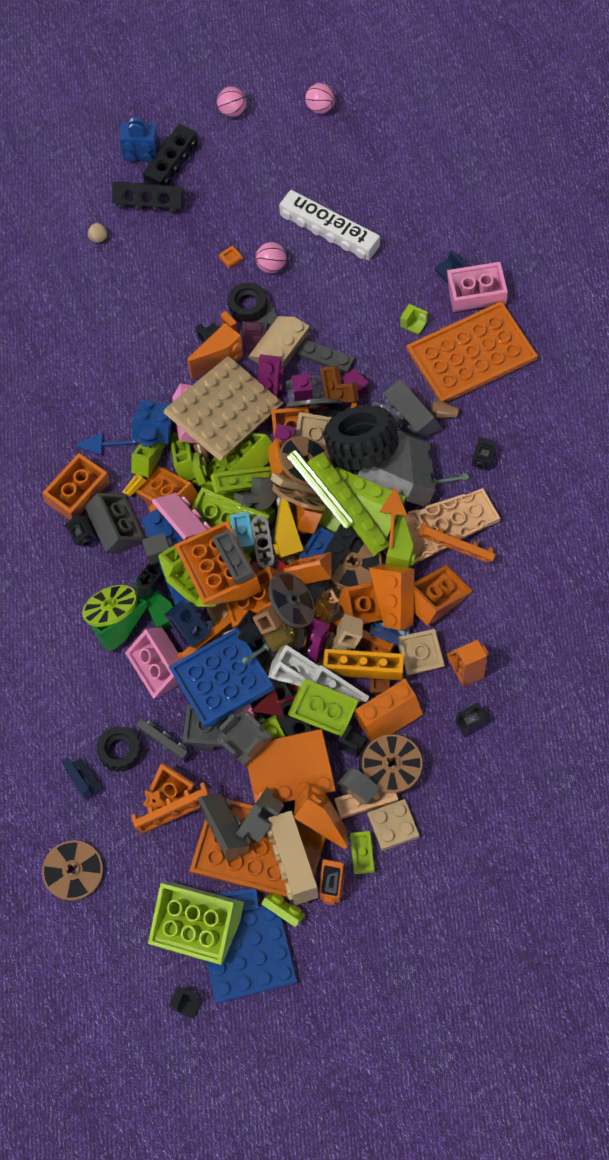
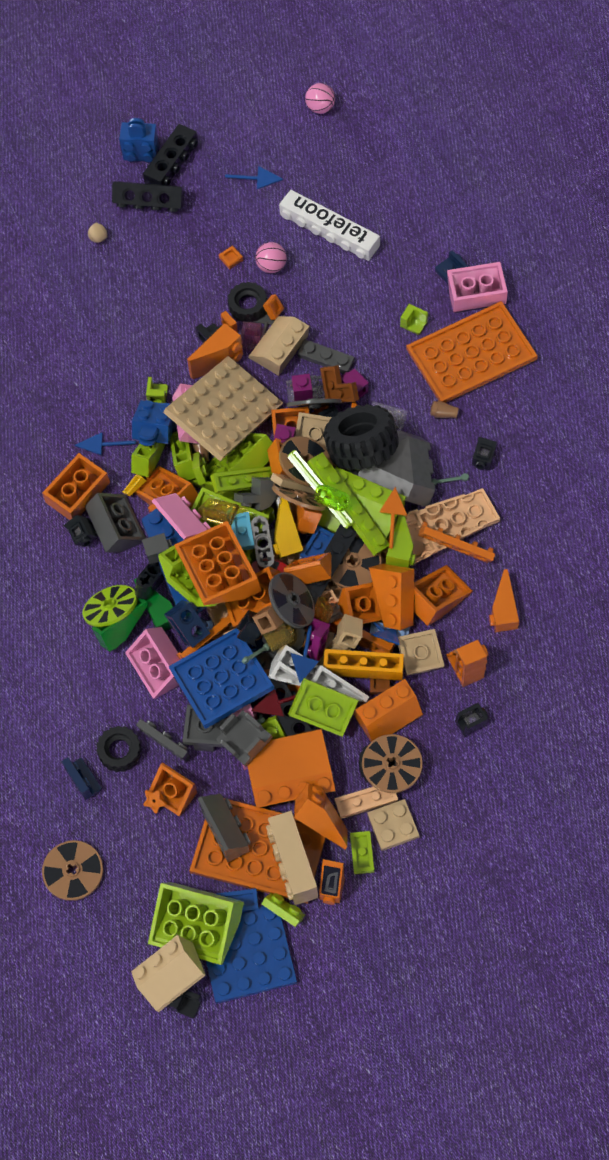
(156, 392): none -> lime panel
(168, 972): none -> tan slope
(169, 812): orange hinge -> none
(218, 511): none -> clear yellow slope
(231, 101): bright pink piece -> none
(232, 556): dark grey plate -> none
(257, 821): dark grey panel -> none
(263, 179): none -> blue piece
(270, 373): magenta bracket -> none
(273, 307): none -> orange tile
(301, 663): none -> blue piece
(332, 497): none -> clear neon green beam
(351, 742): black panel -> none
(357, 786): dark grey brick -> none
(411, 409): dark grey slope -> none
(504, 611): none -> orange slope

